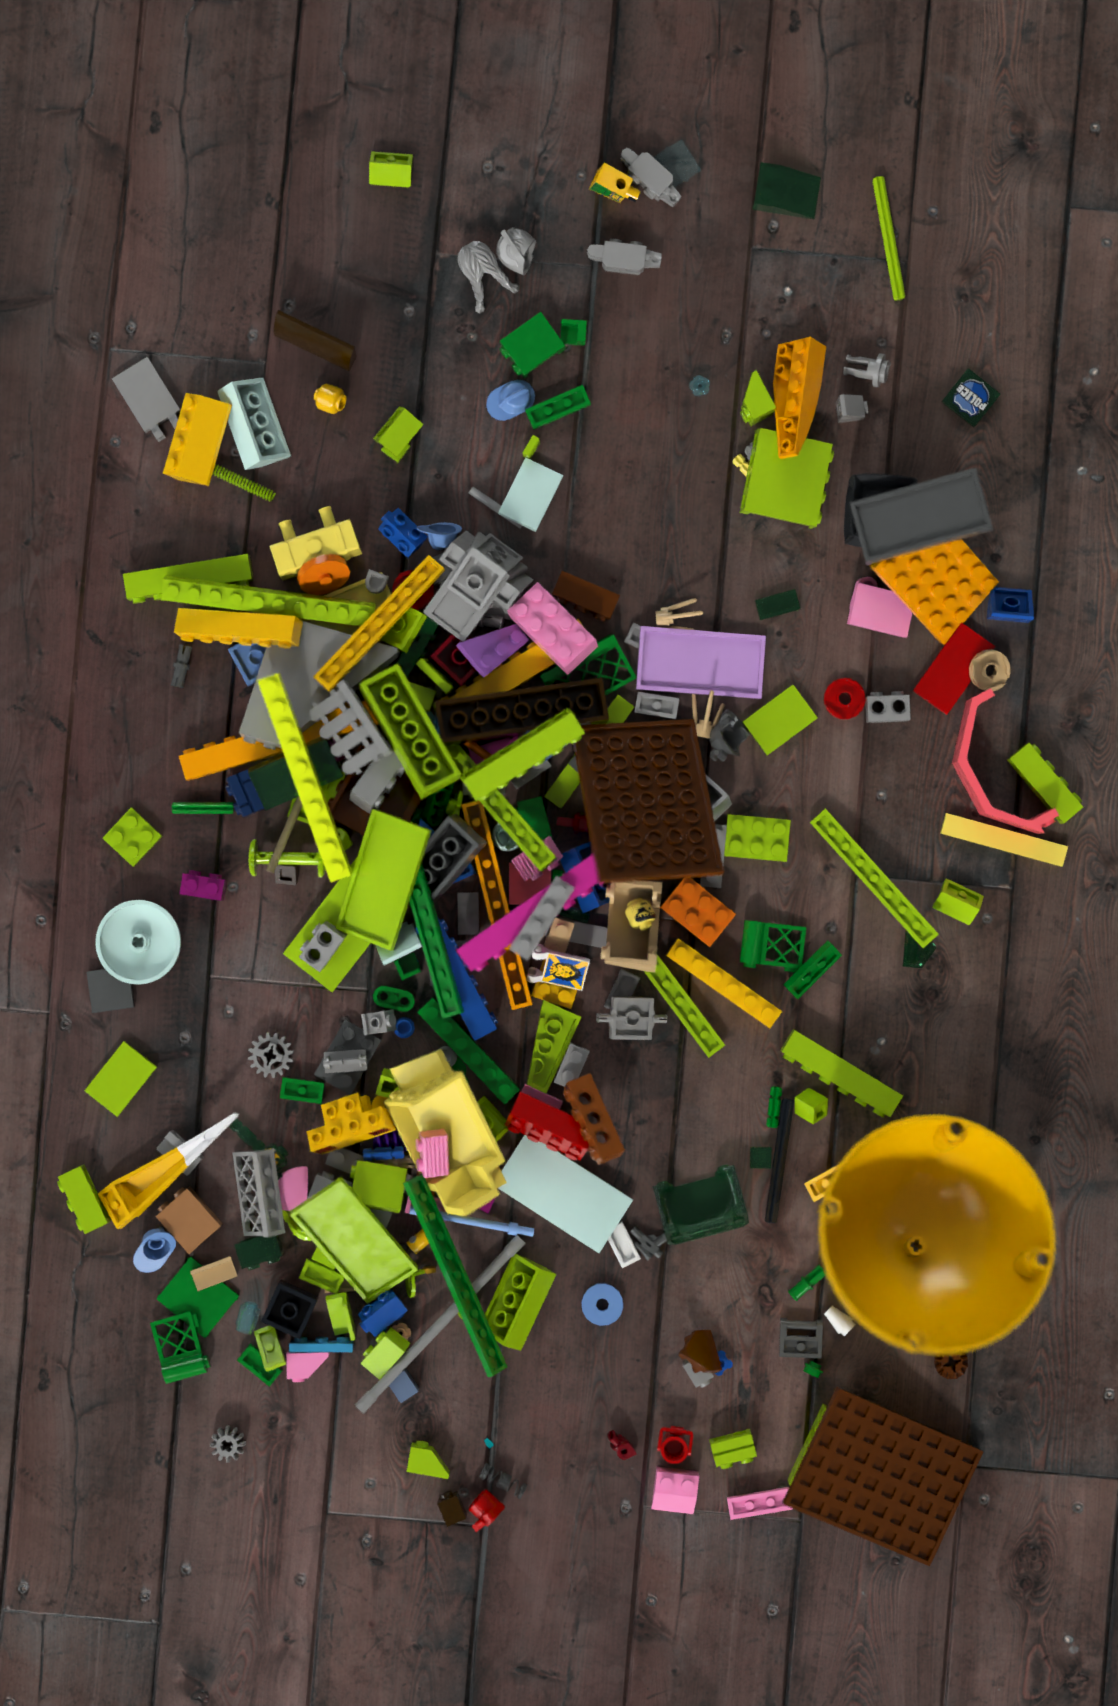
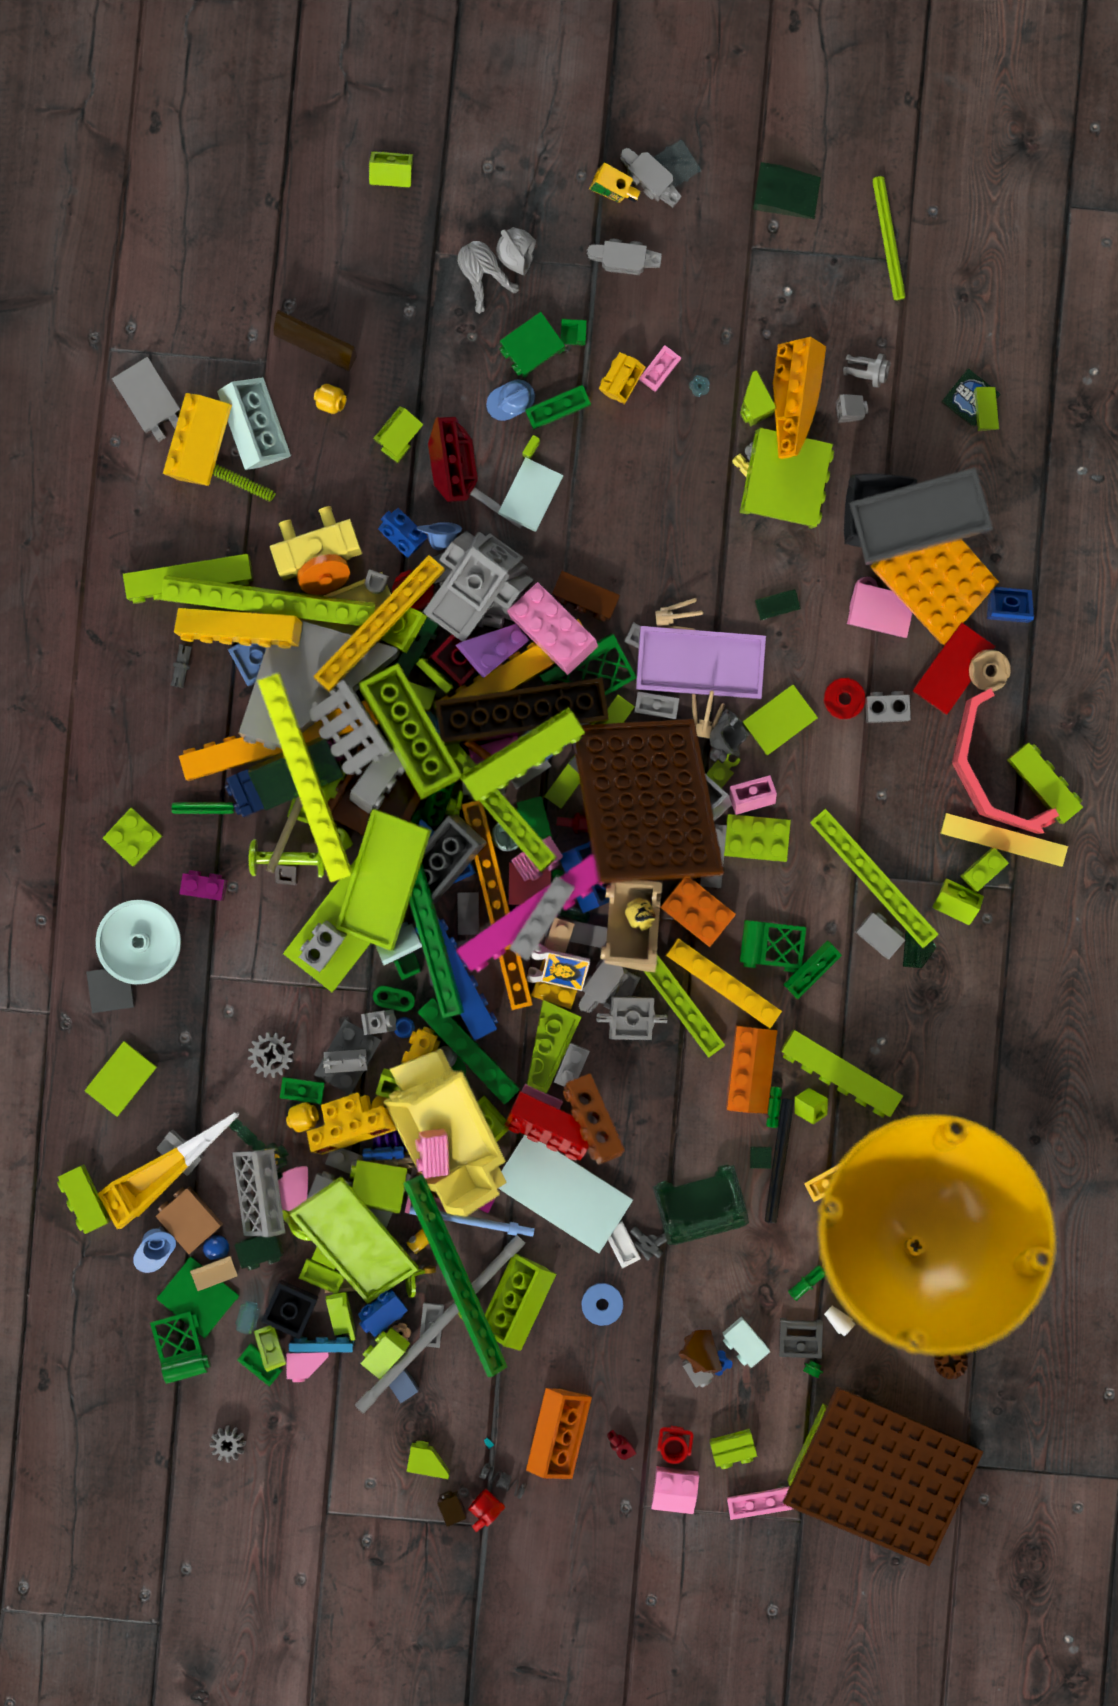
(215, 1247): none -> blue piece
(302, 1117): none -> yellow head
(423, 1043): none -> yellow brick
(430, 1314): none -> light grey plate
(452, 459): none -> dark red wedge
(558, 1434): none -> orange slope
(602, 985): none -> light grey hinge
(621, 377): none -> yellow brick
(660, 368): none -> bright pink plate
(720, 772): none -> lime plate
(745, 1342): none -> light aqua brick
(751, 1069): none -> orange slope
(752, 794): none -> bright pink brick
(880, 935): none -> light grey brick
(984, 869): none -> lime brick
(986, 408): none -> lime slope

